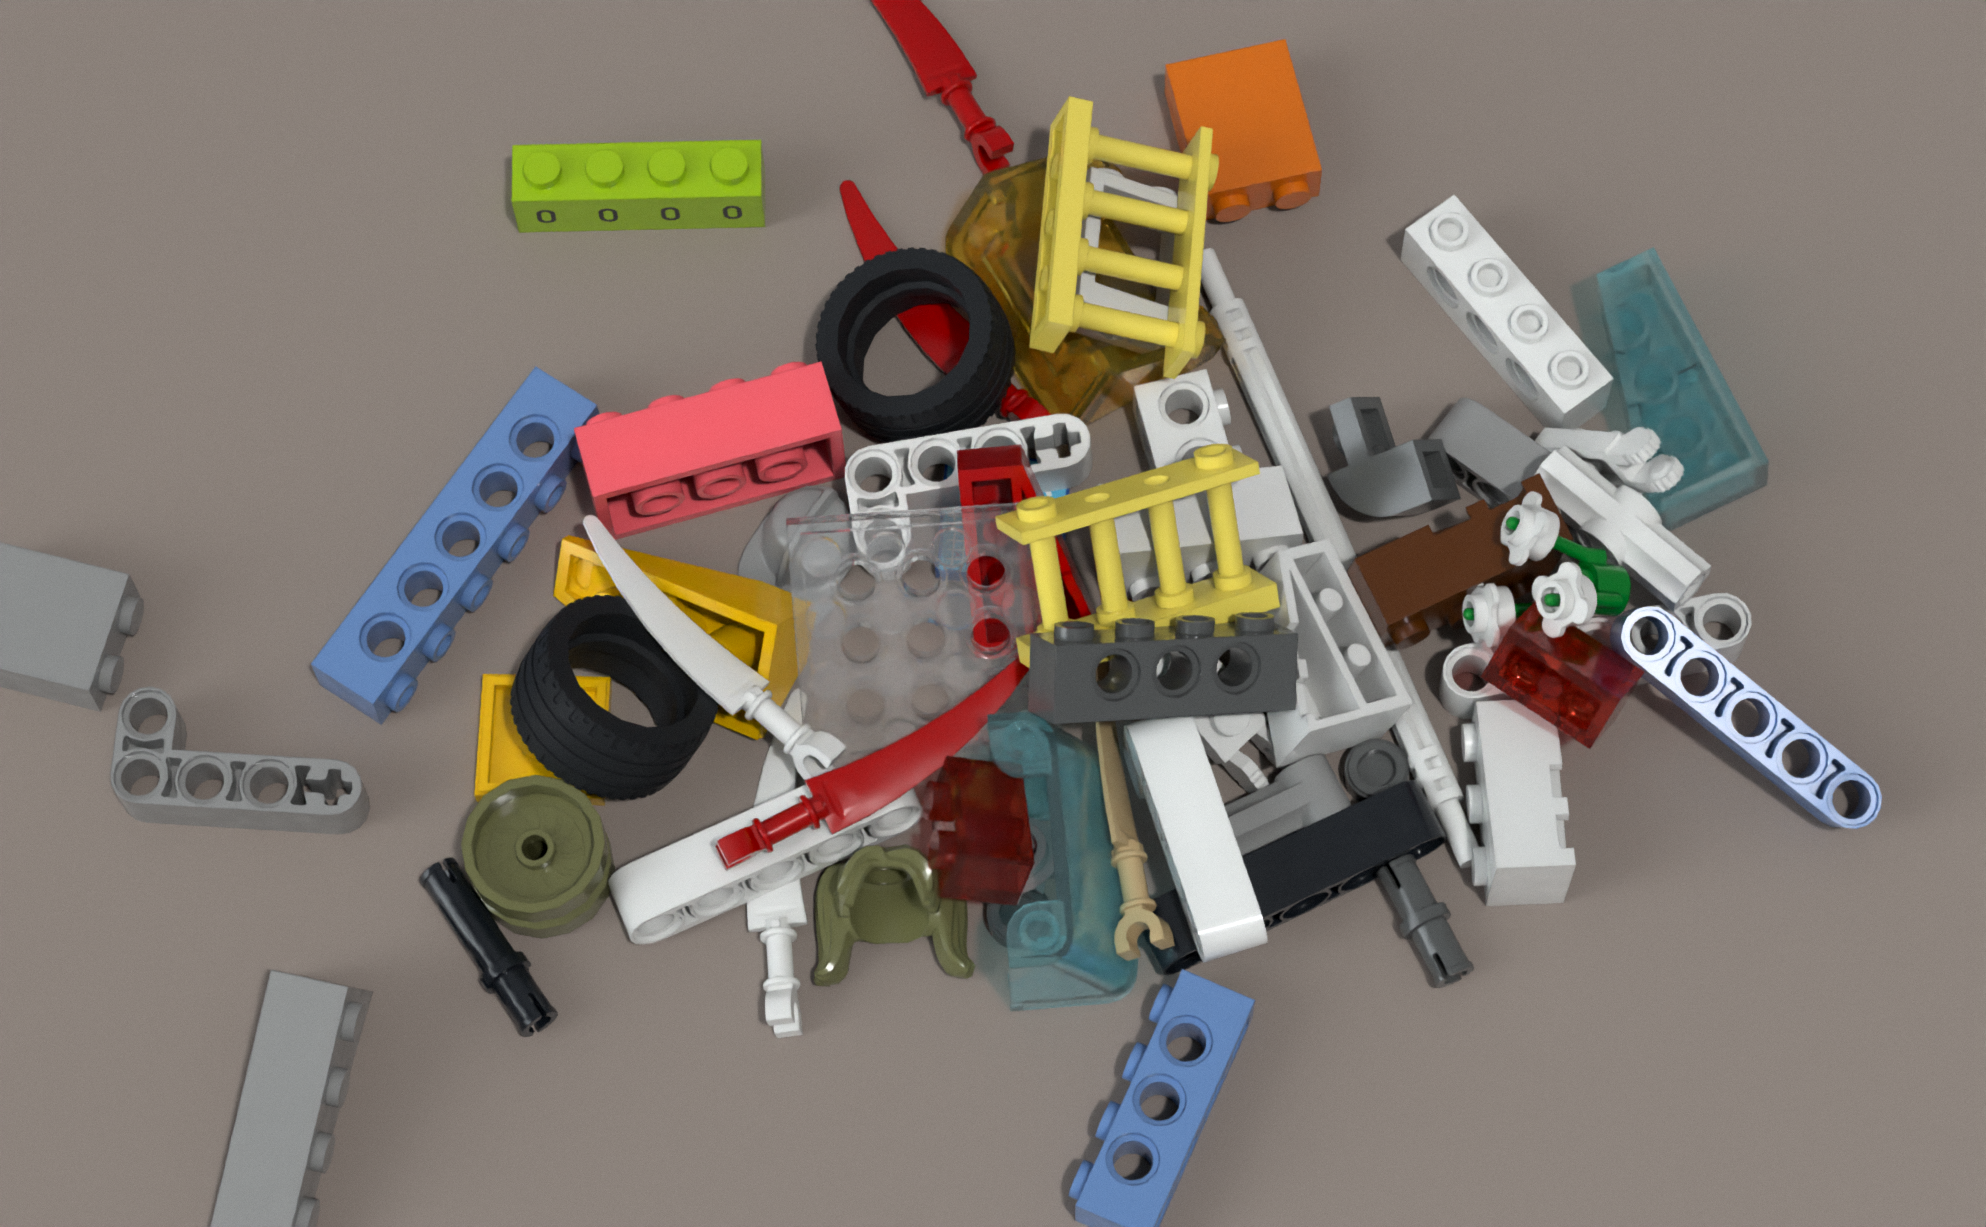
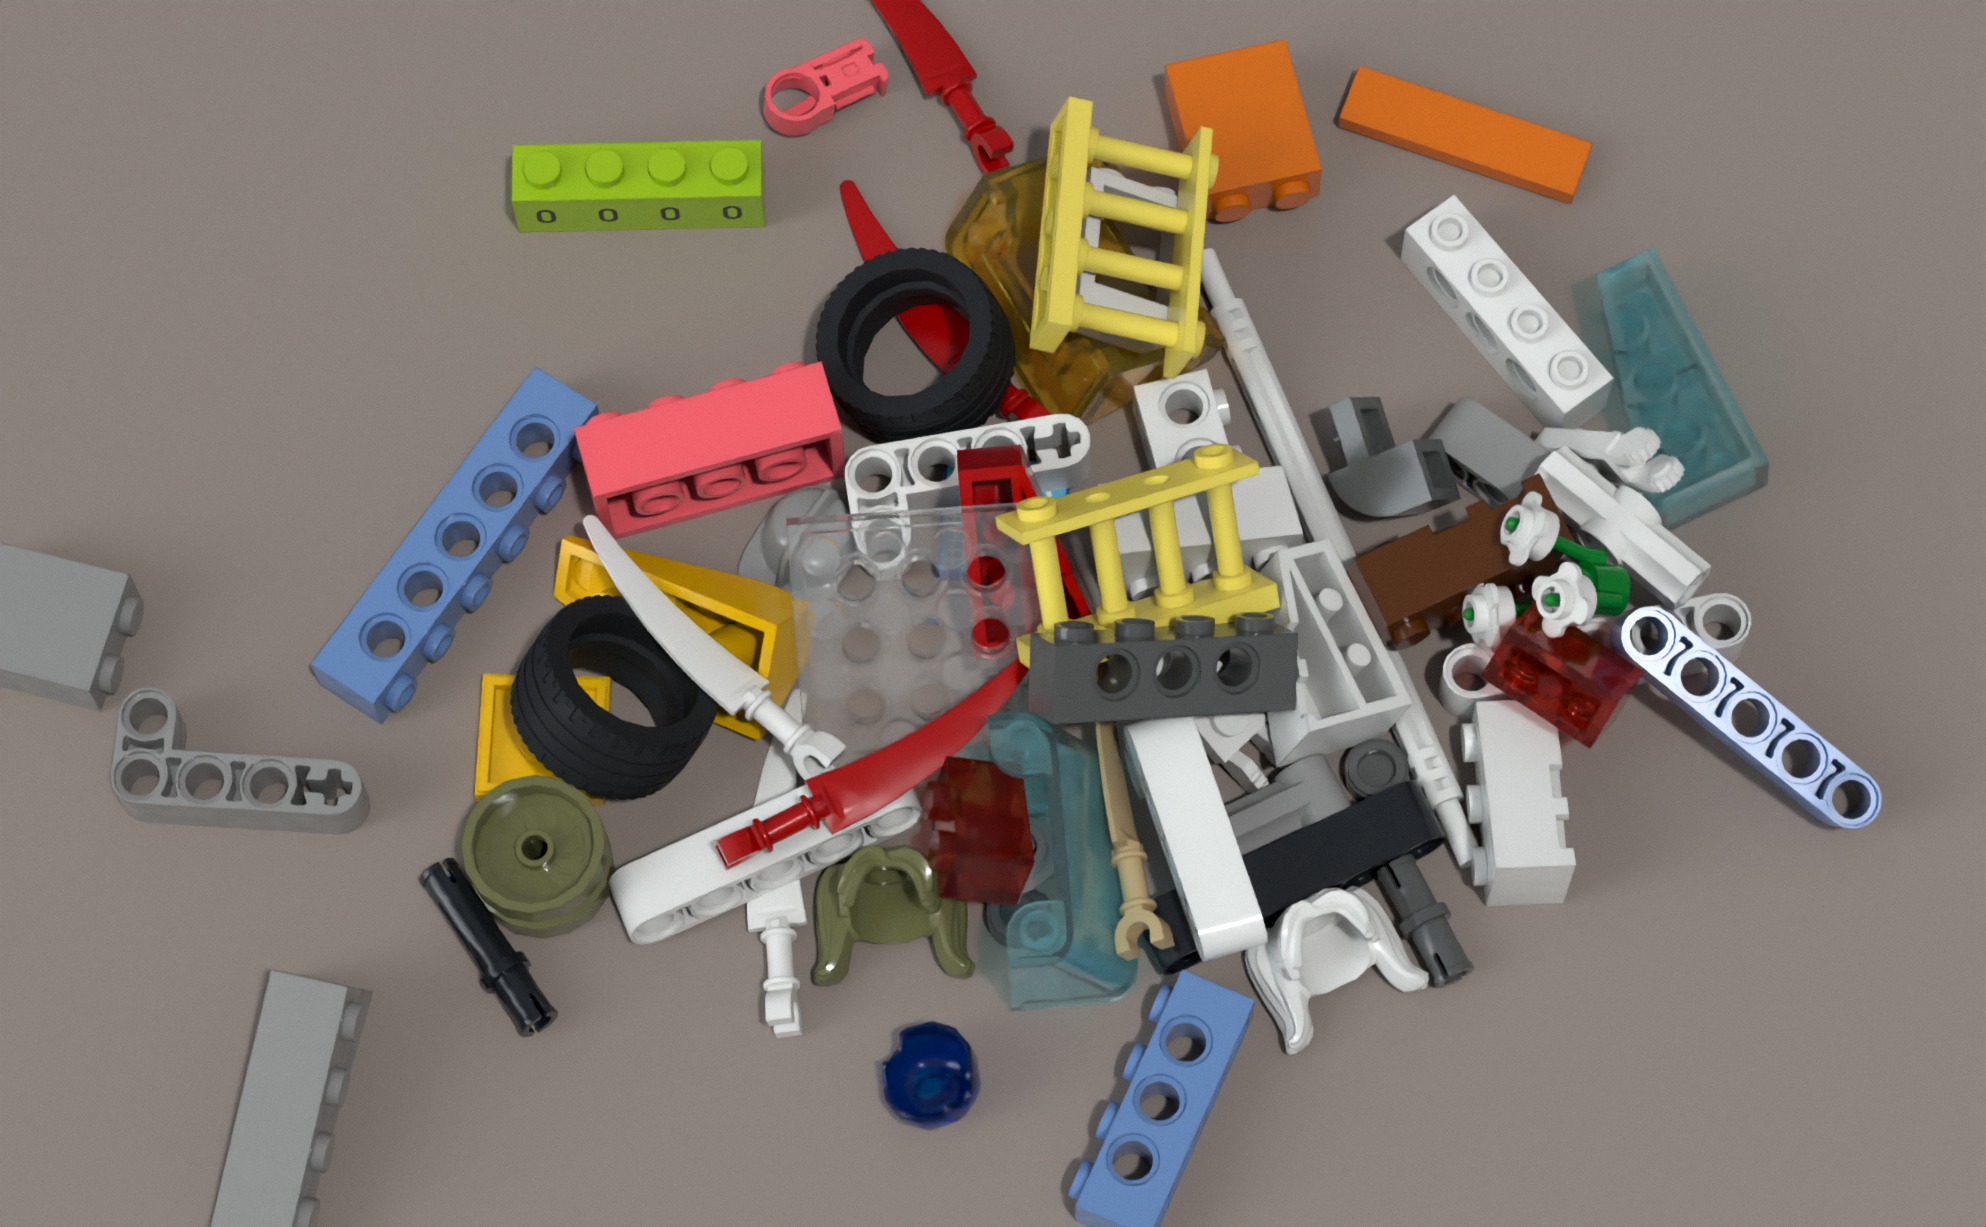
(832, 82): none -> coral piece
(931, 1076): none -> clear blue hair
(1322, 947): none -> white hair
(1465, 134): none -> orange tile

